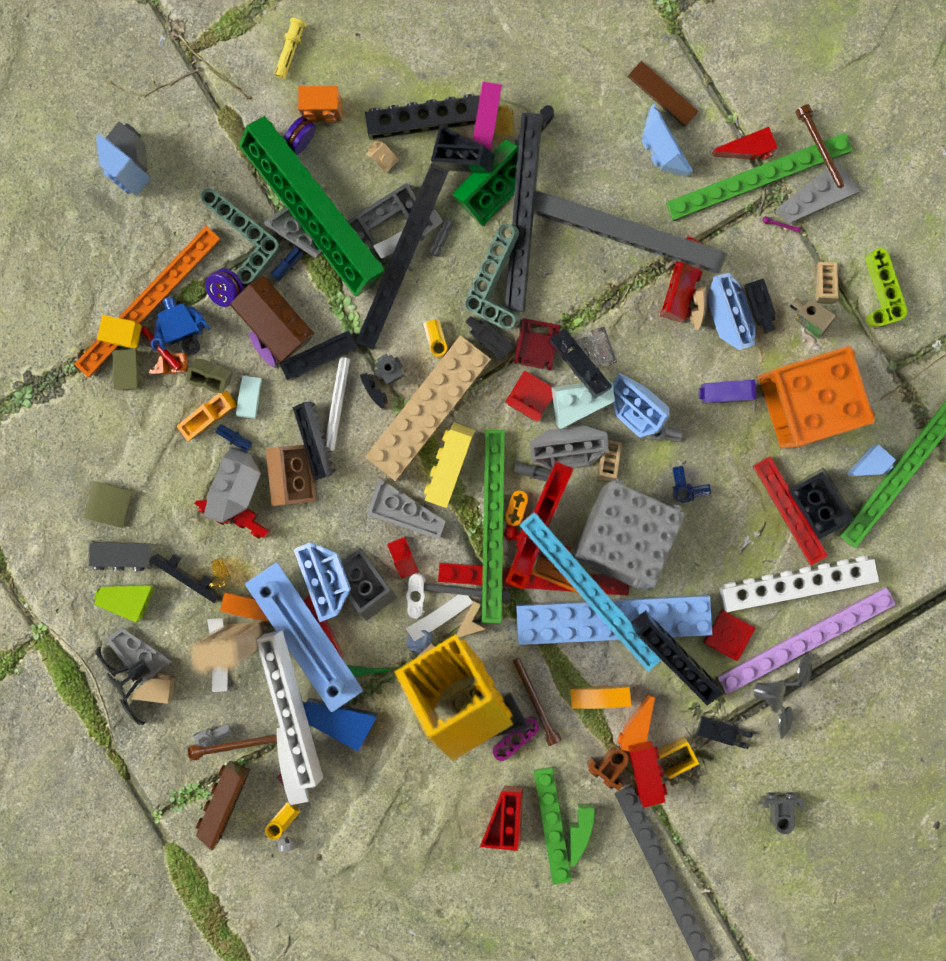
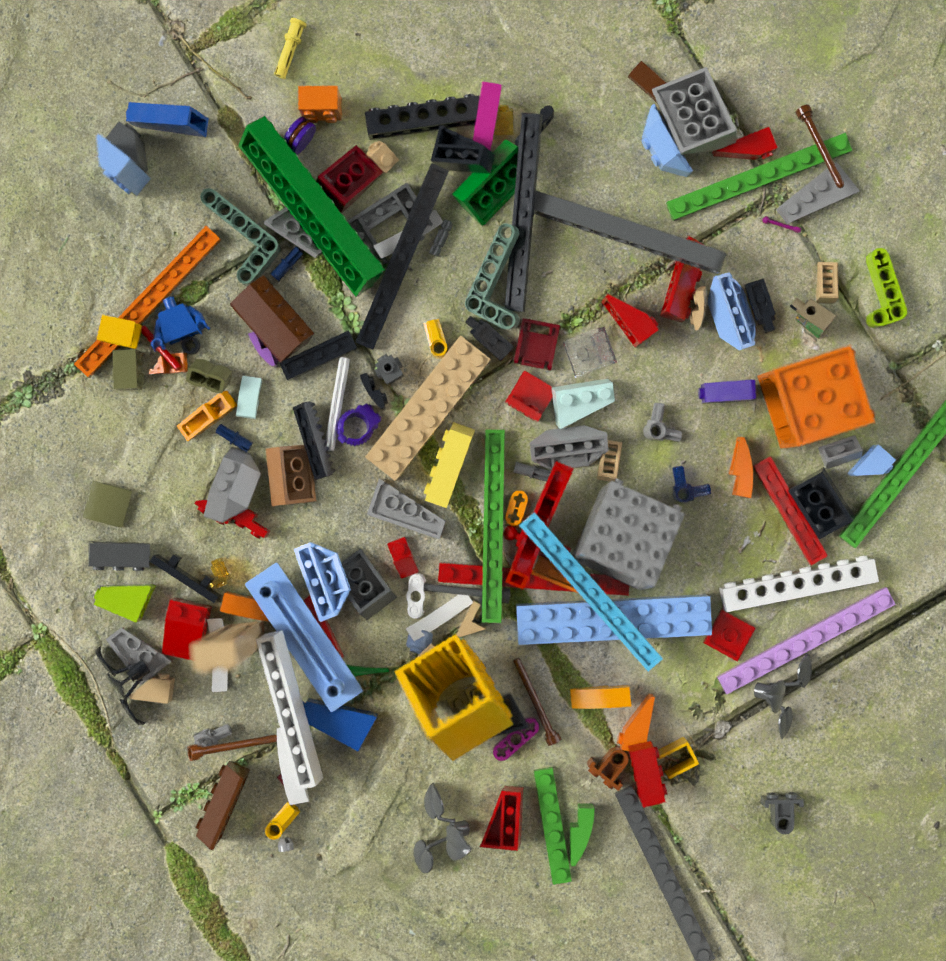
(167, 118): none -> blue slope
(184, 625): none -> red slope
(223, 287): dark purple head -> none
(349, 178): none -> dark red slope
(365, 413): none -> dark purple piece
(456, 846): none -> dark grey plant
(580, 363): black hinge -> none
(633, 322): none -> red slope
(638, 407): light blue wedge -> none
(676, 657): black brick -> none
(695, 113): none -> light grey slope
(722, 732): black hinge -> none
(742, 468): none -> orange slope
(840, 452): none -> light grey slope

